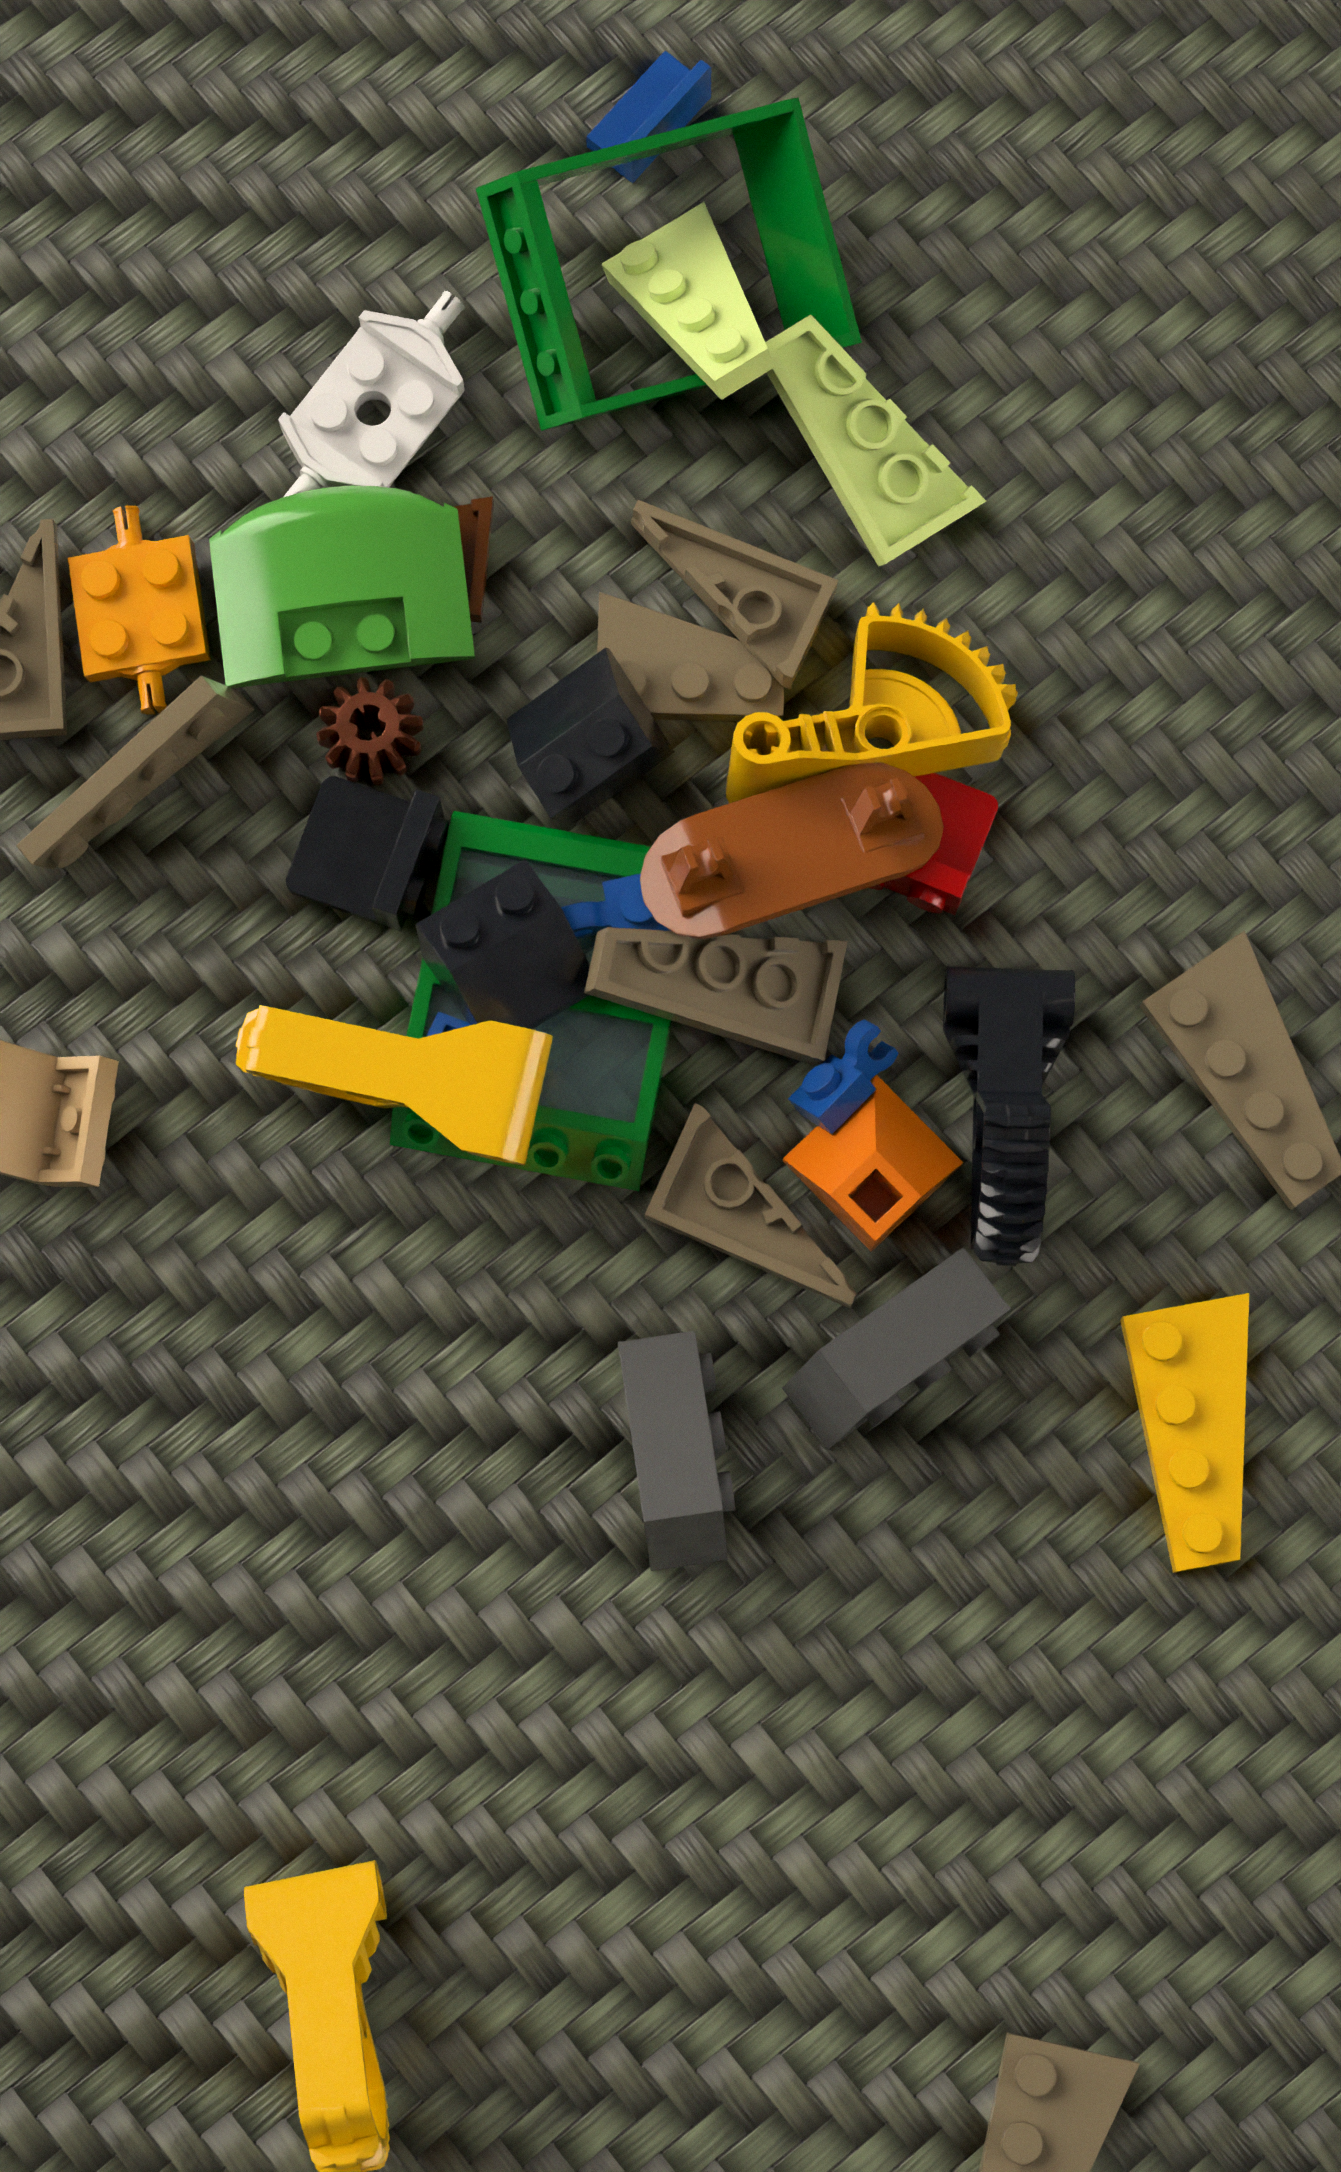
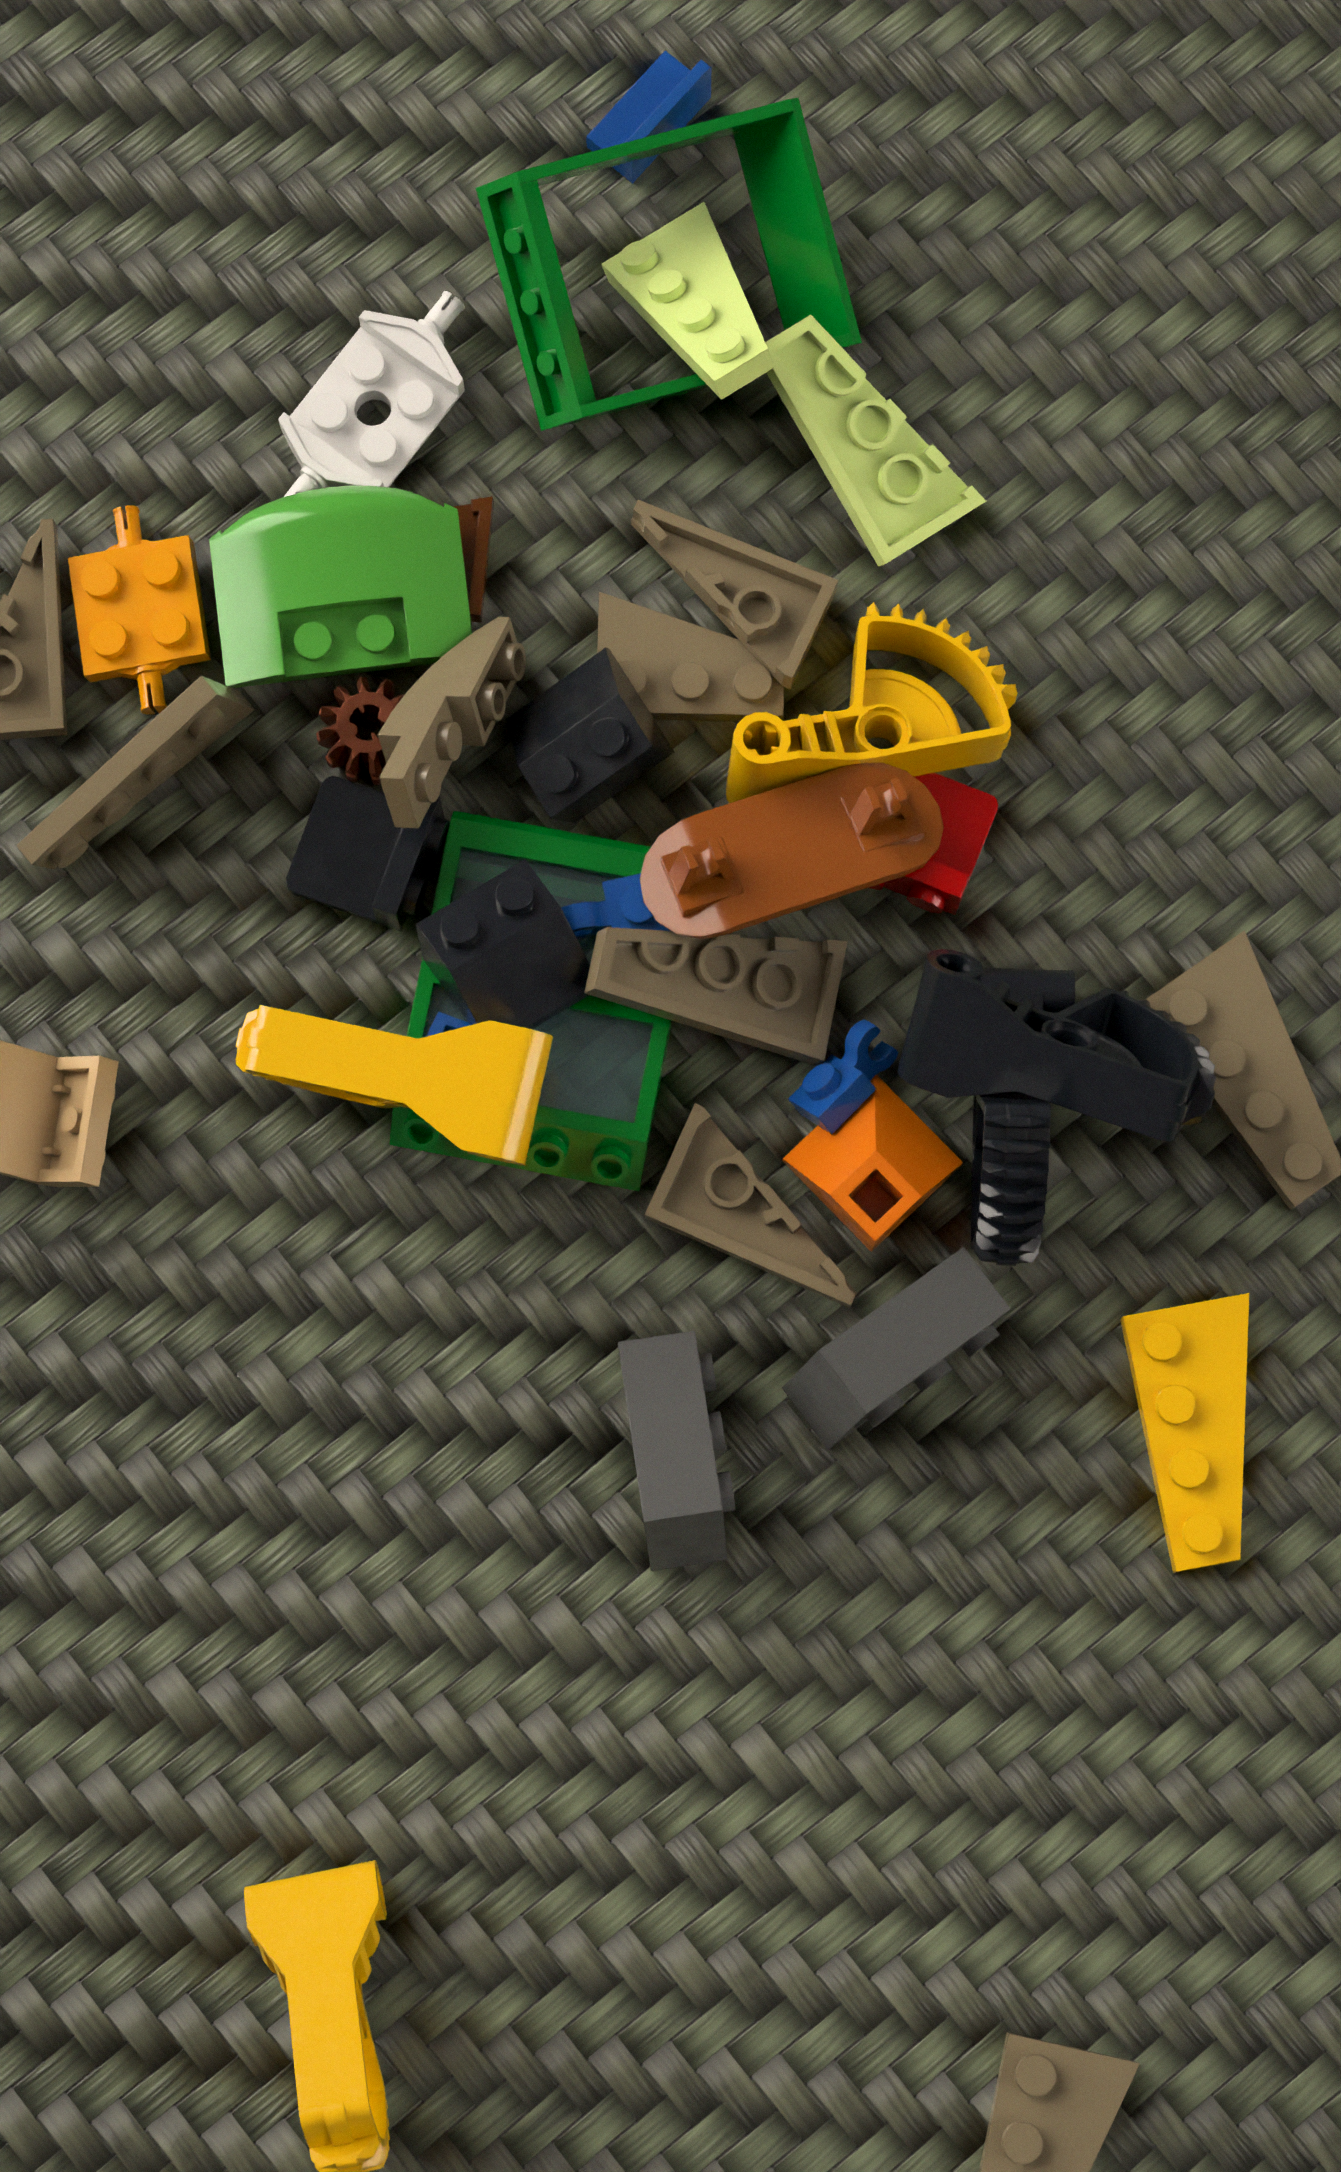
(442, 711): none -> dark tan slope
(1095, 1057): none -> black arm

